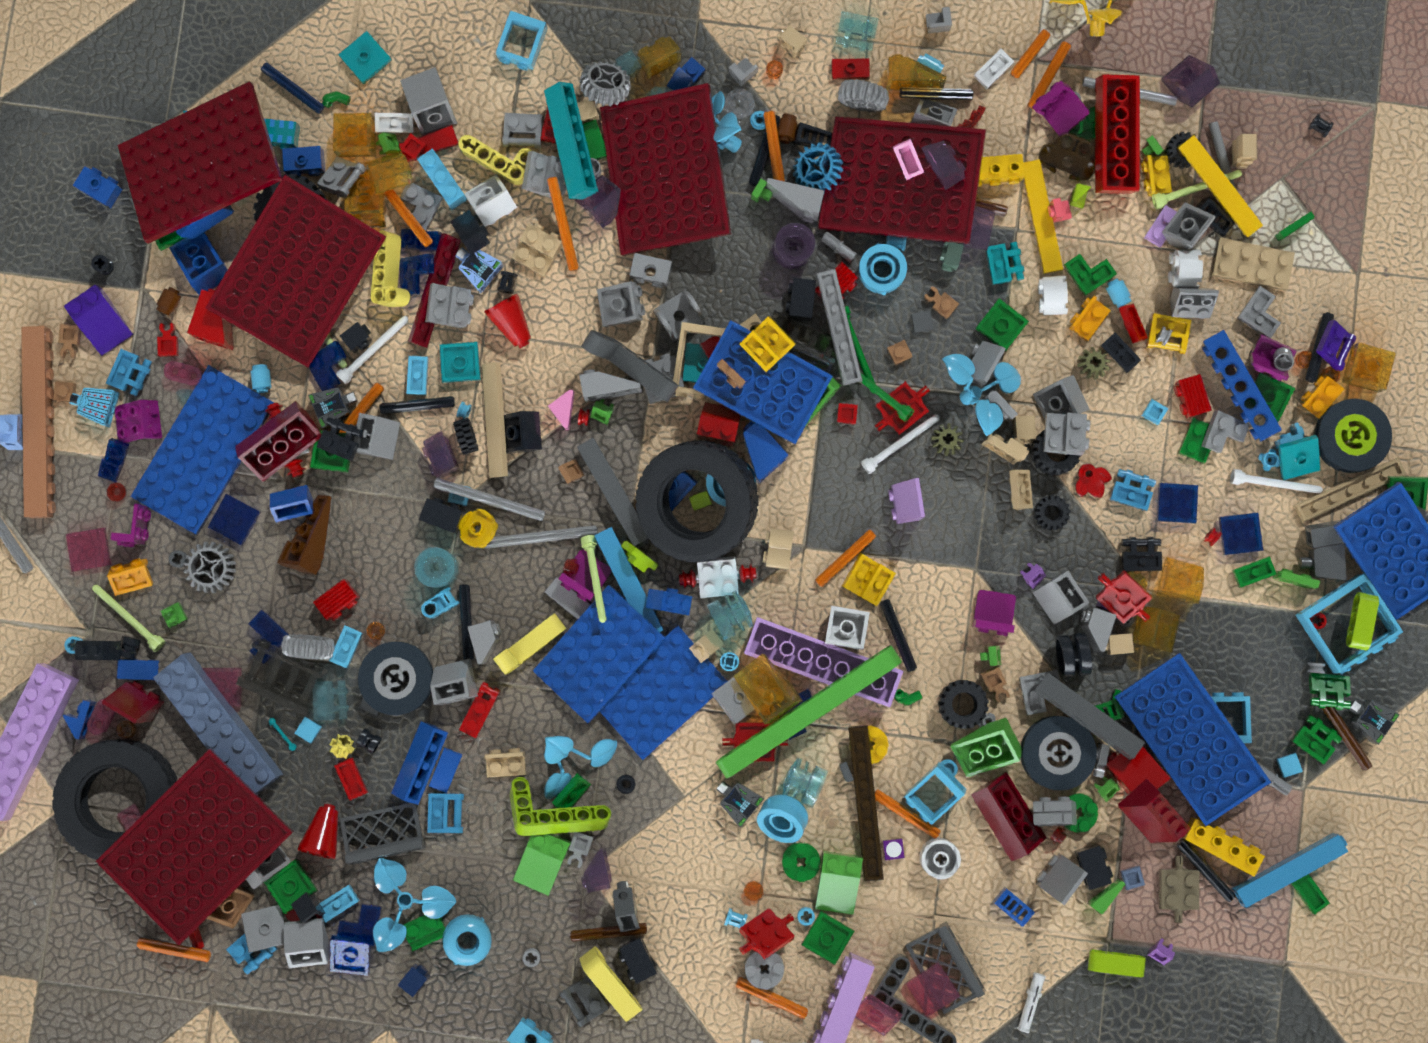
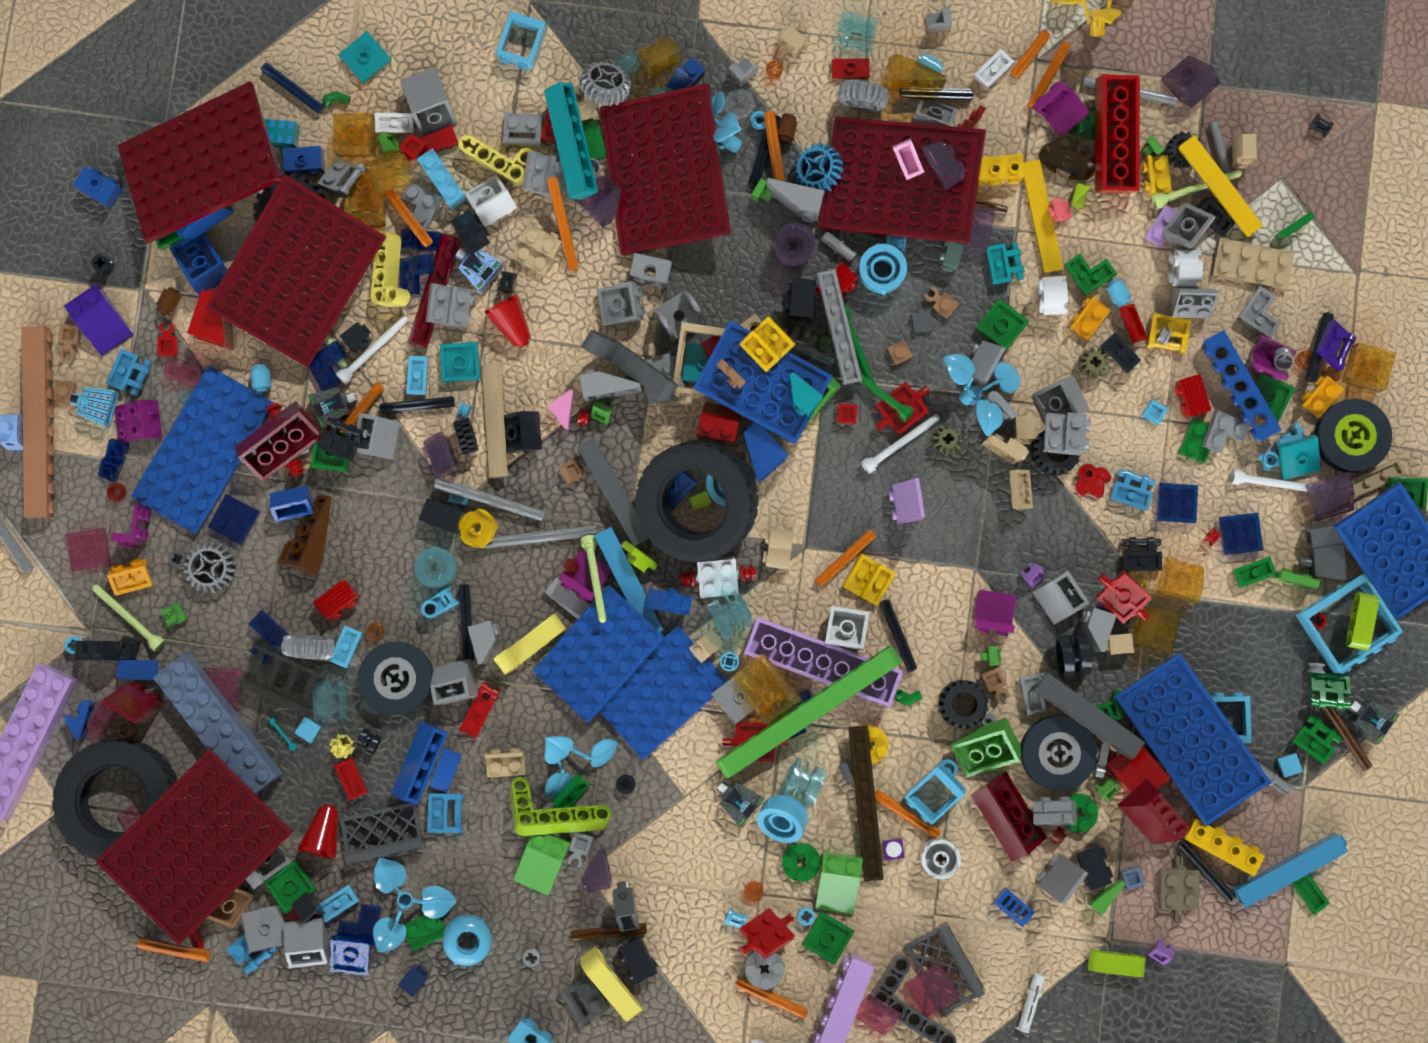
(803, 395): none -> teal slope
(815, 131): black slope -> none
(1063, 512): black tyre -> none
(1331, 496): none -> clear purple slope

